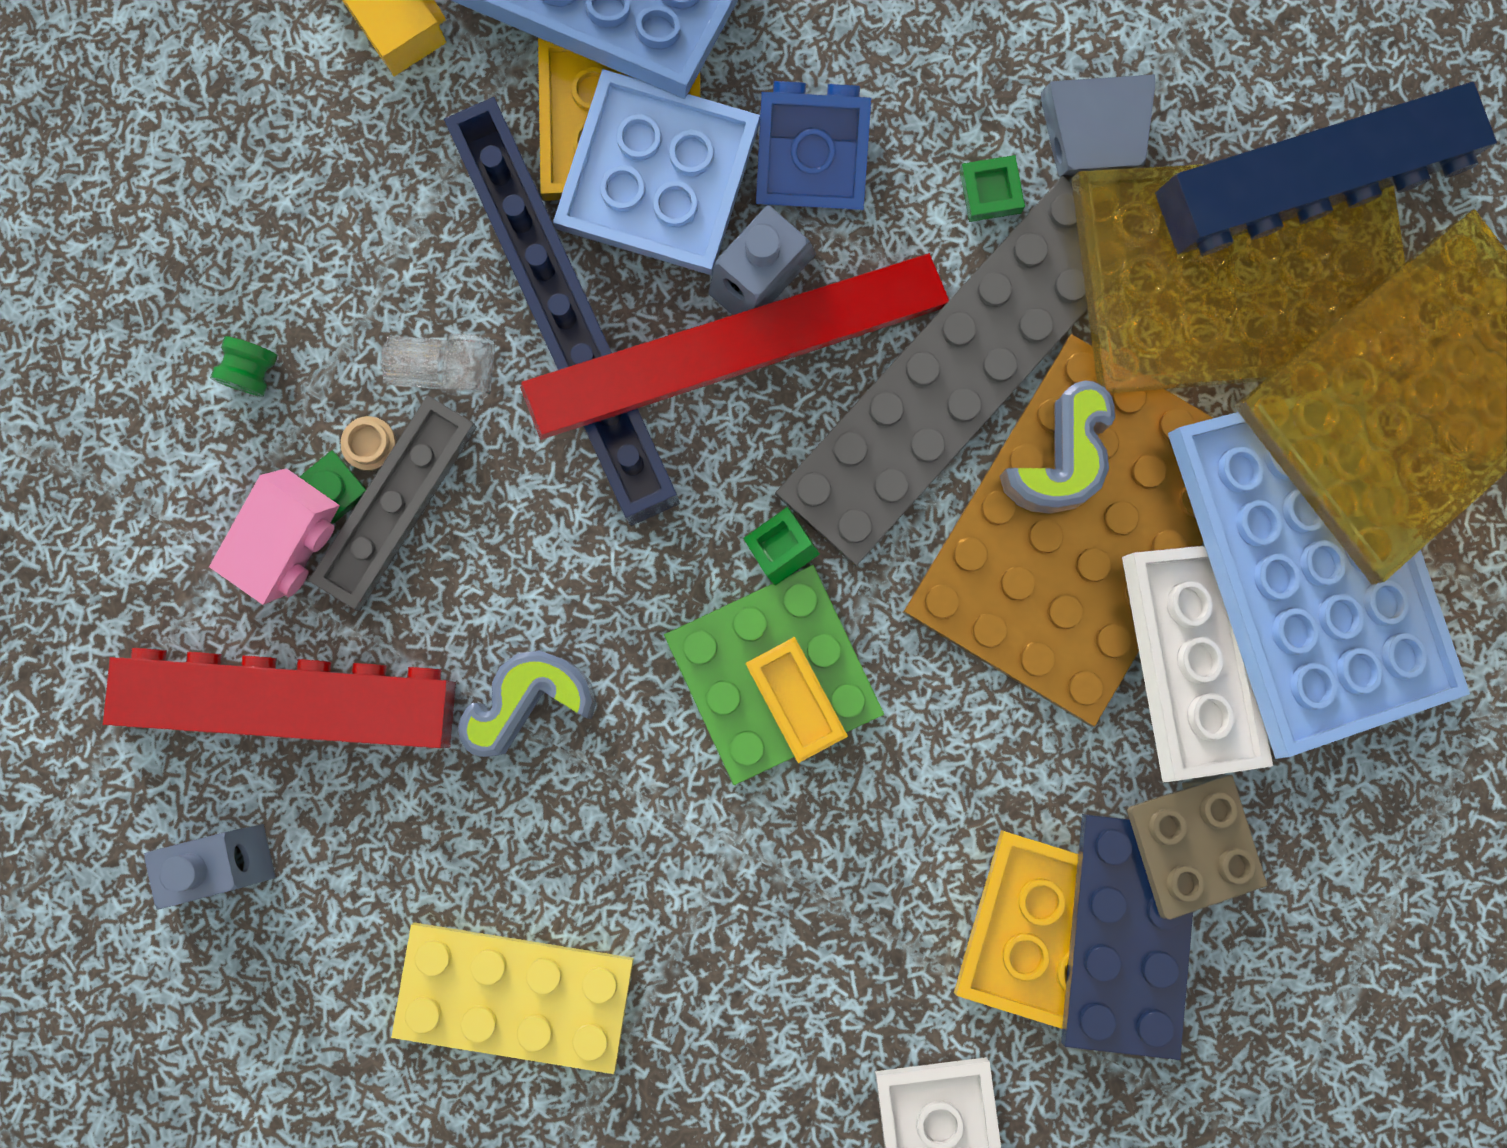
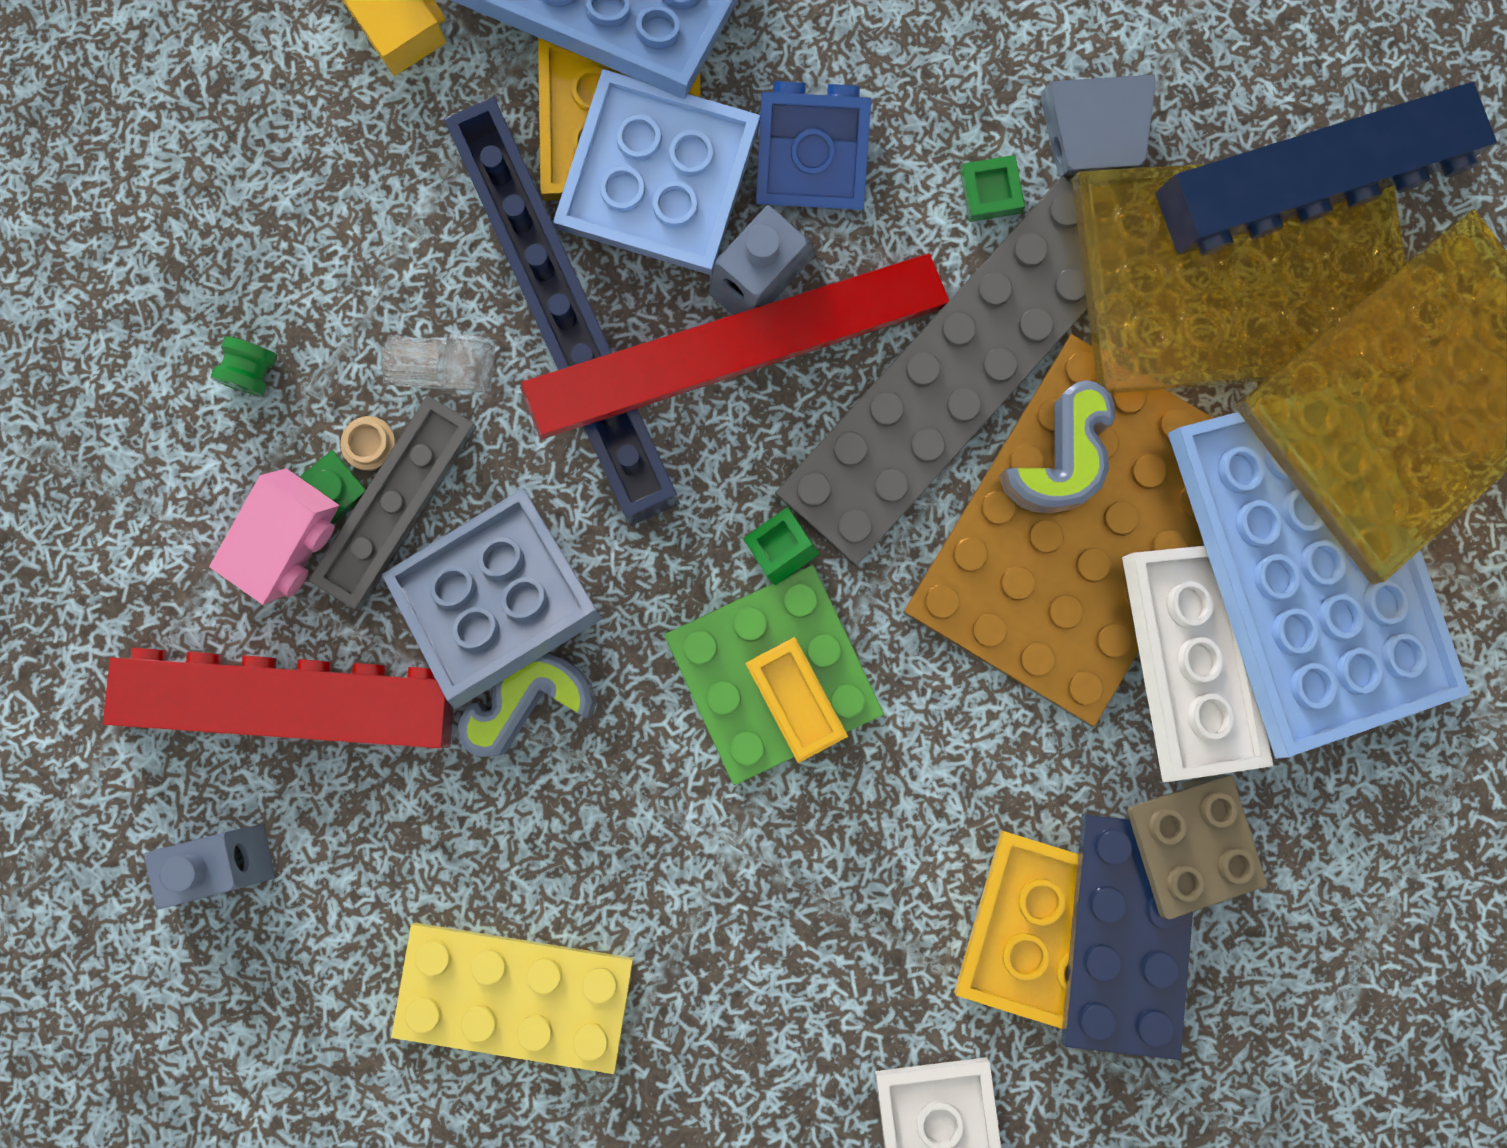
(490, 598): none -> sand blue plate

